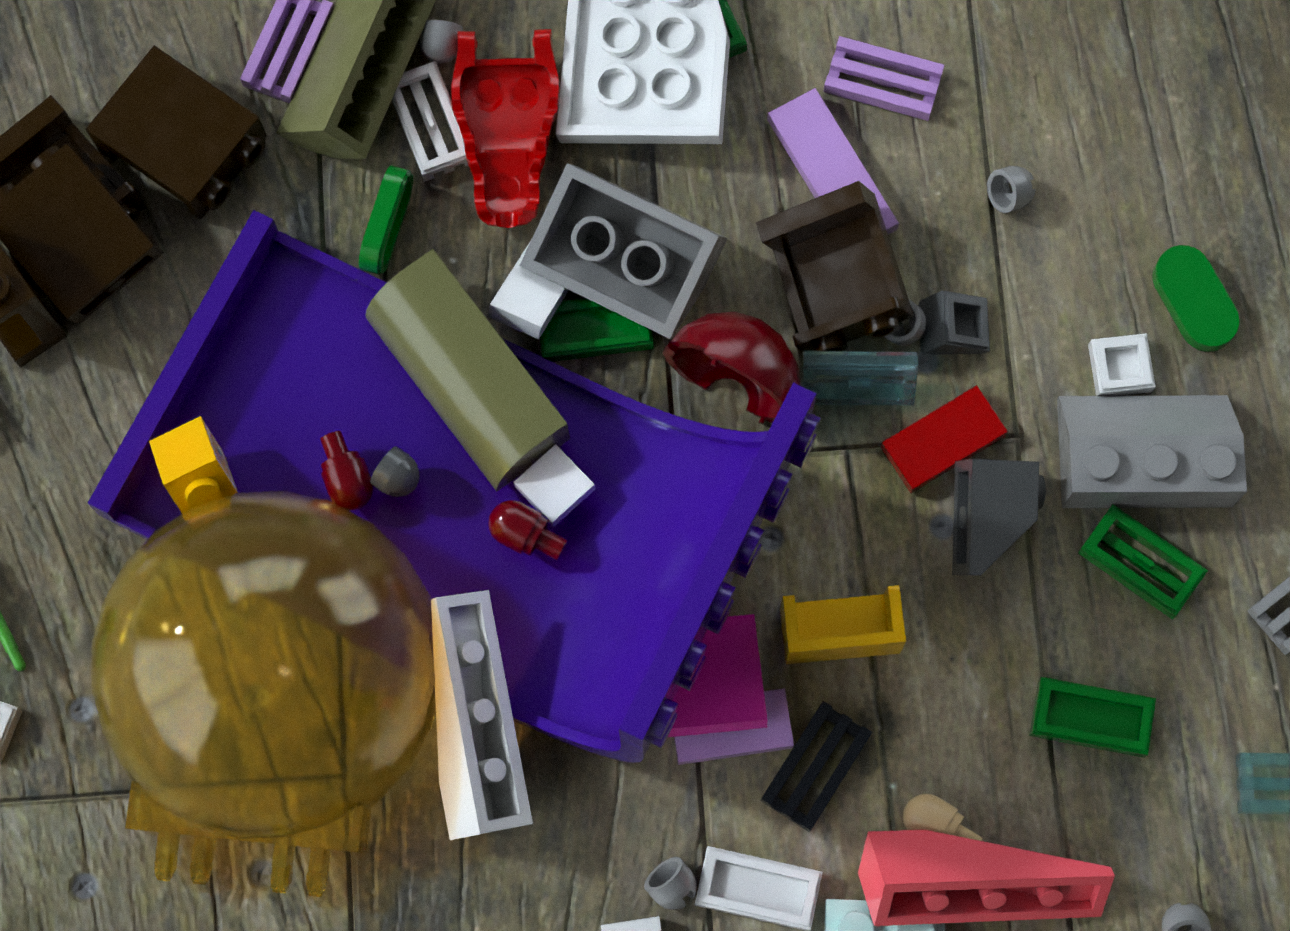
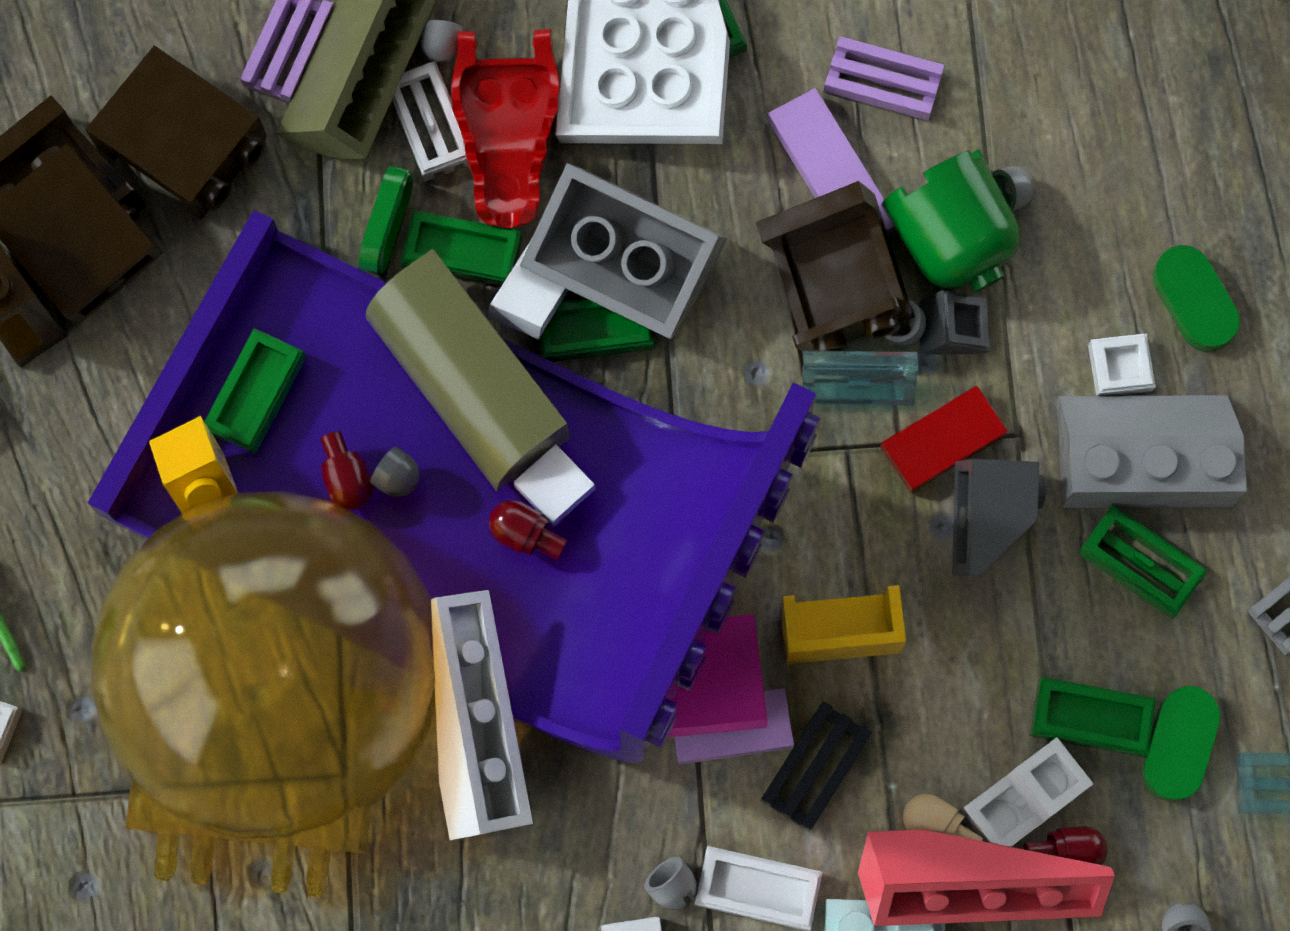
(254, 391): none -> green tile
(466, 247): none -> green tile
(738, 350): dark red cylinder -> none
(957, 223): none -> green cylinder
(1026, 796): none -> white slope
(1075, 843): none -> dark red cylinder
(1181, 743): none -> green tile

